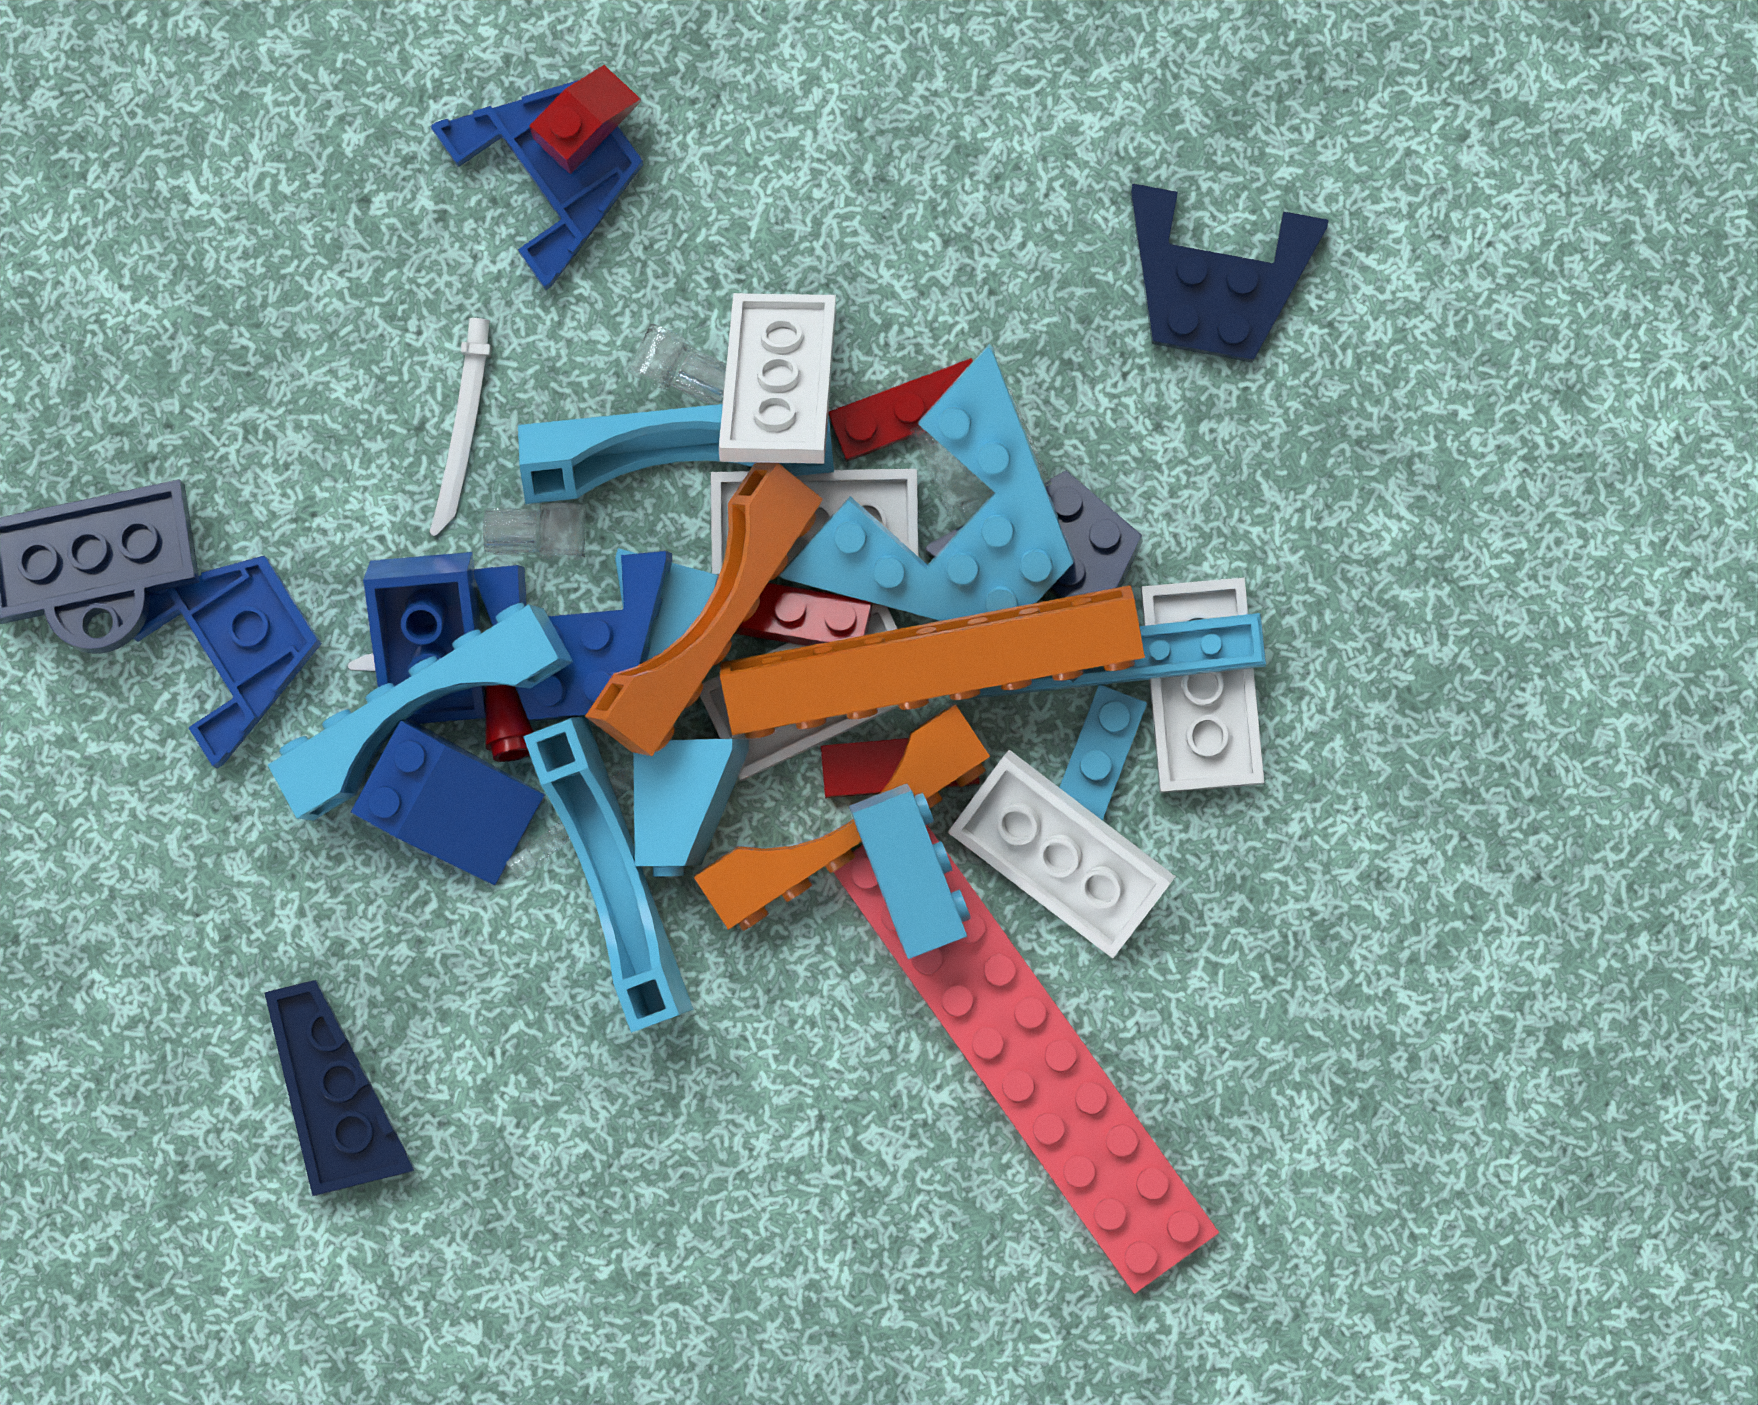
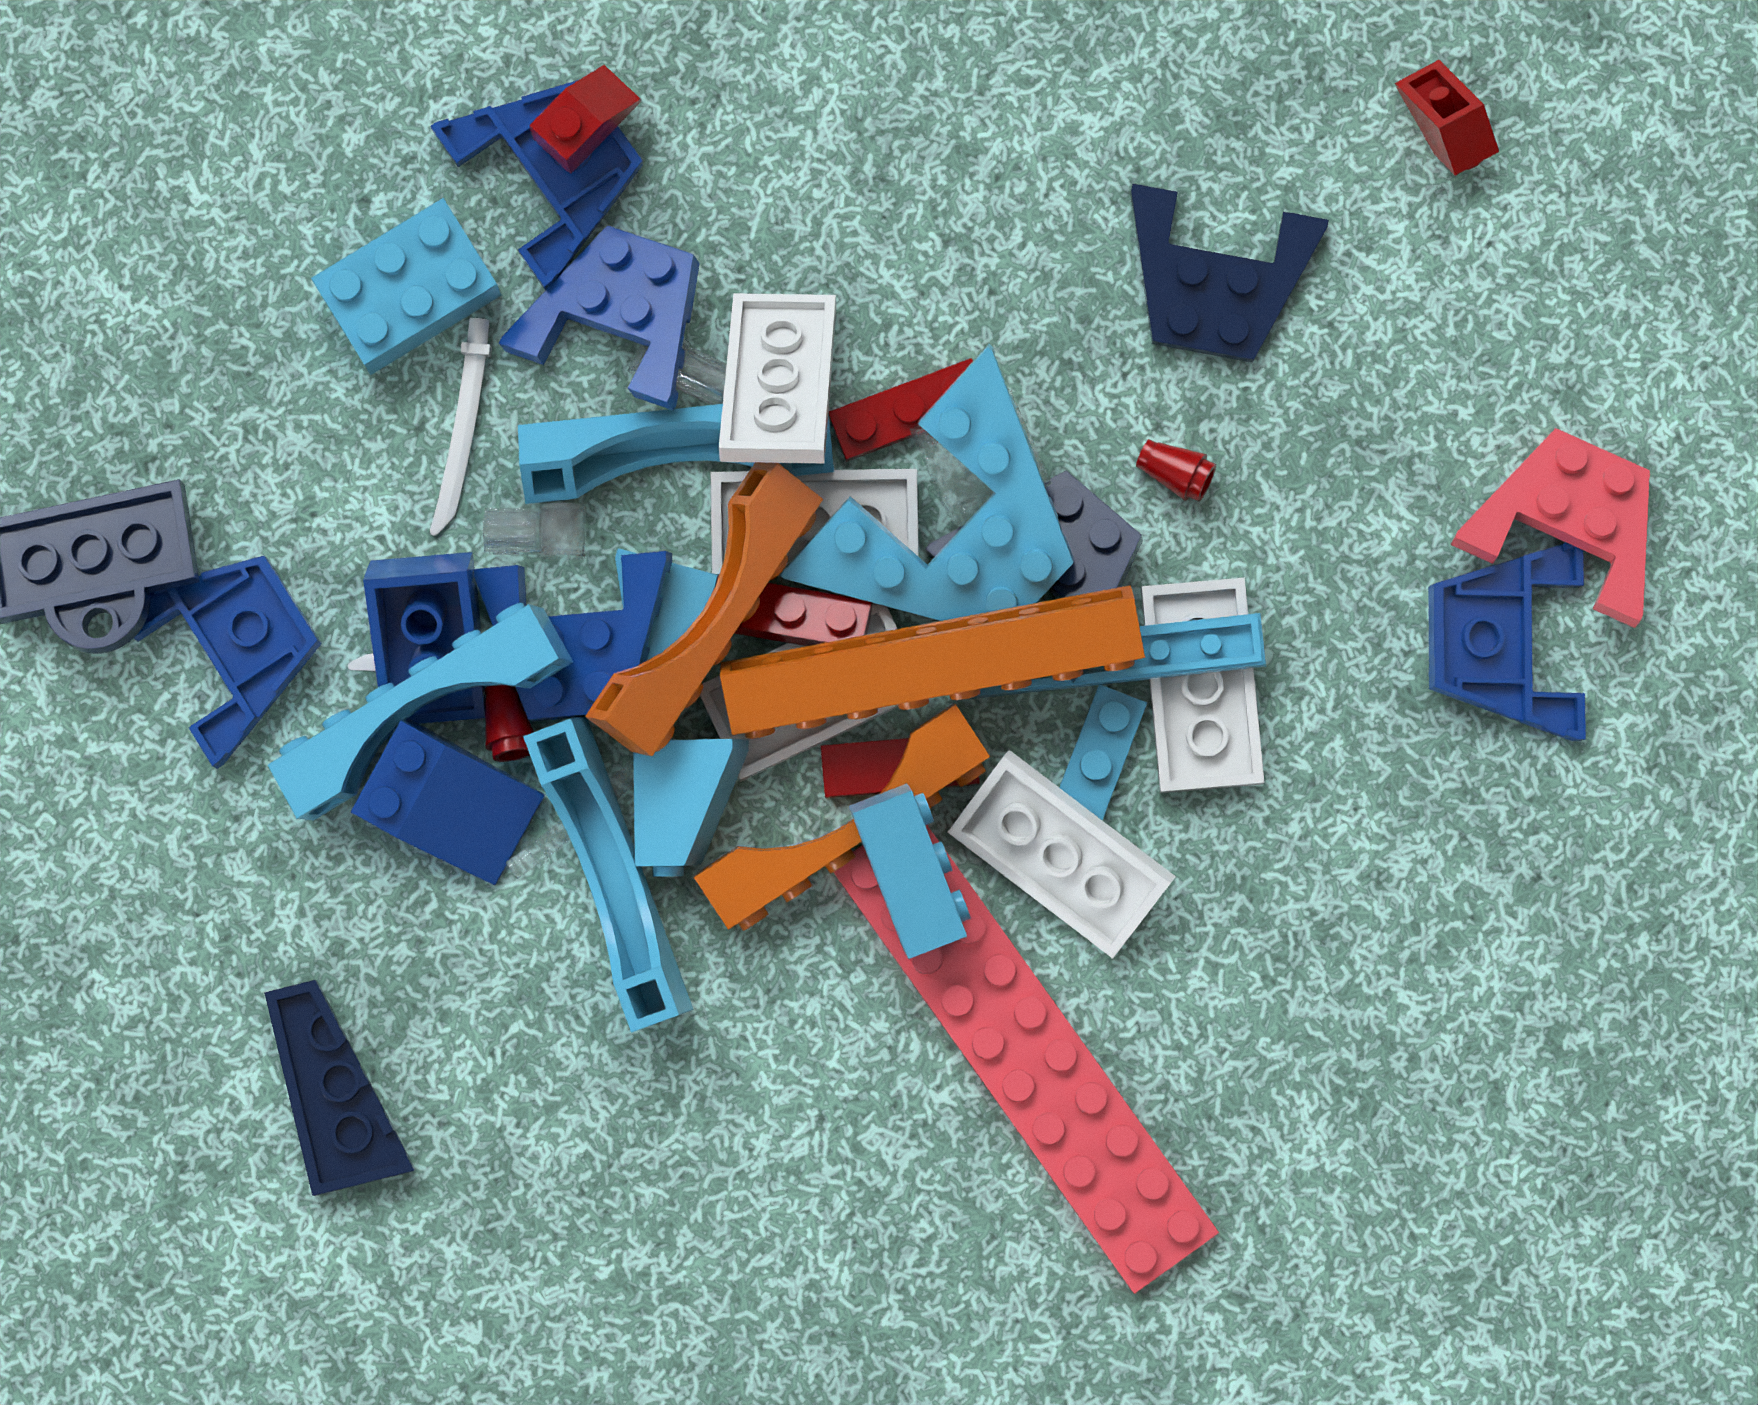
(406, 286): none -> medium azure brick
(624, 289): none -> wing
(1178, 469): none -> red cone
(1449, 117): none -> red slope
(1485, 640): none -> blue wing
(1583, 500): none -> coral wing

